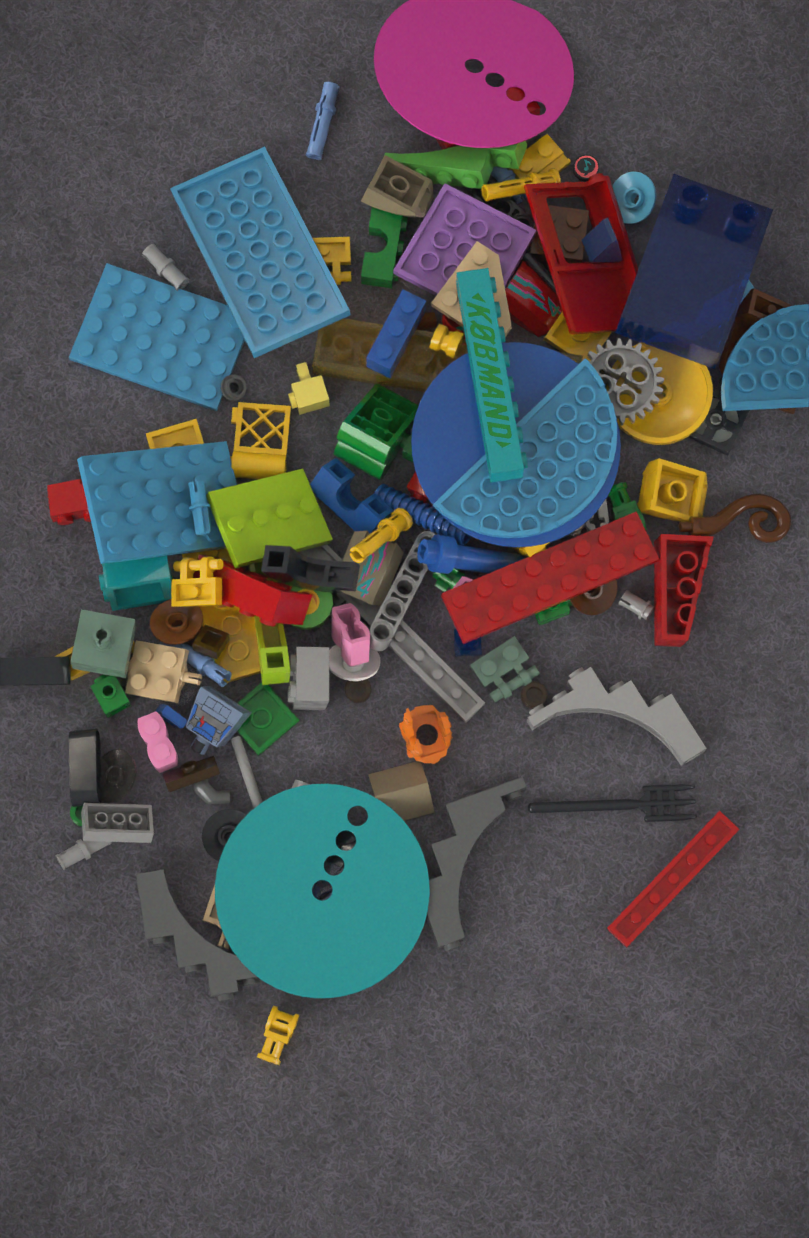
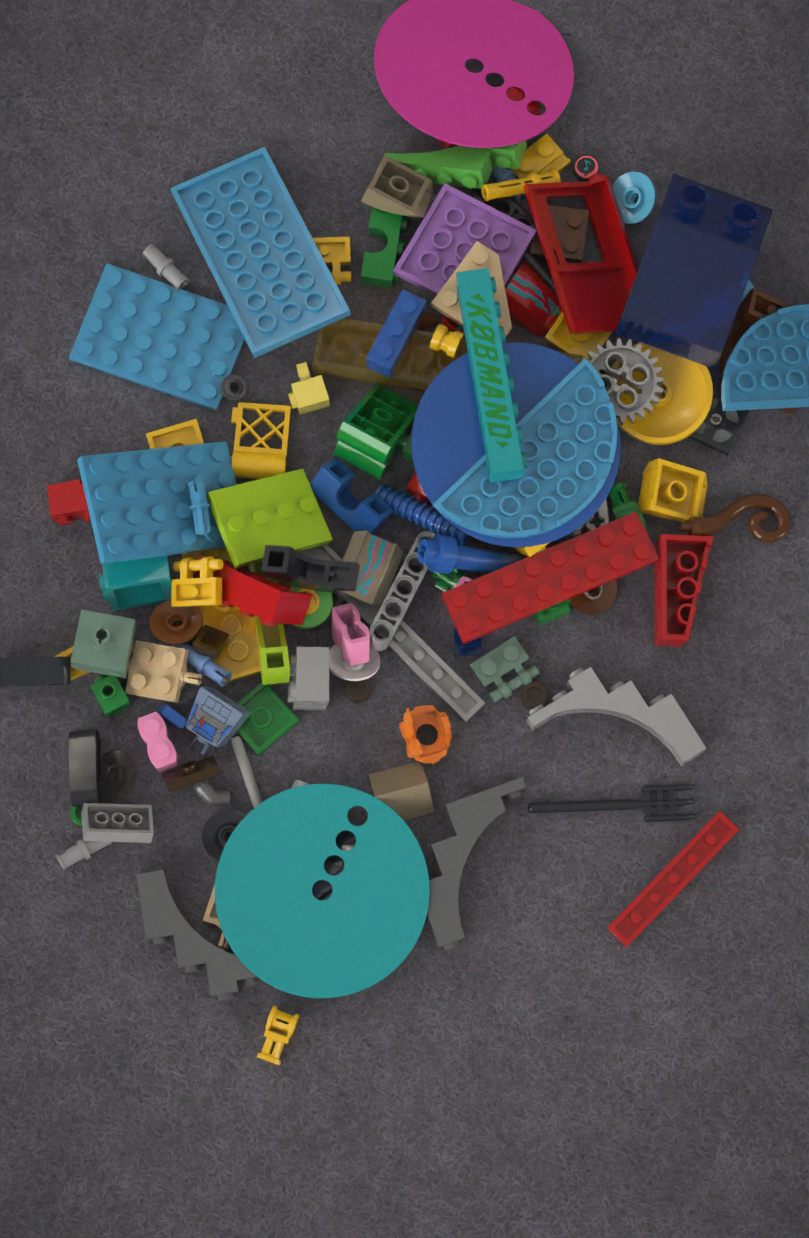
(325, 111): medium blue pin -> none
(387, 530): yellow pin -> none
(602, 243): dark blue slope -> none
(636, 605): light grey pin -> none

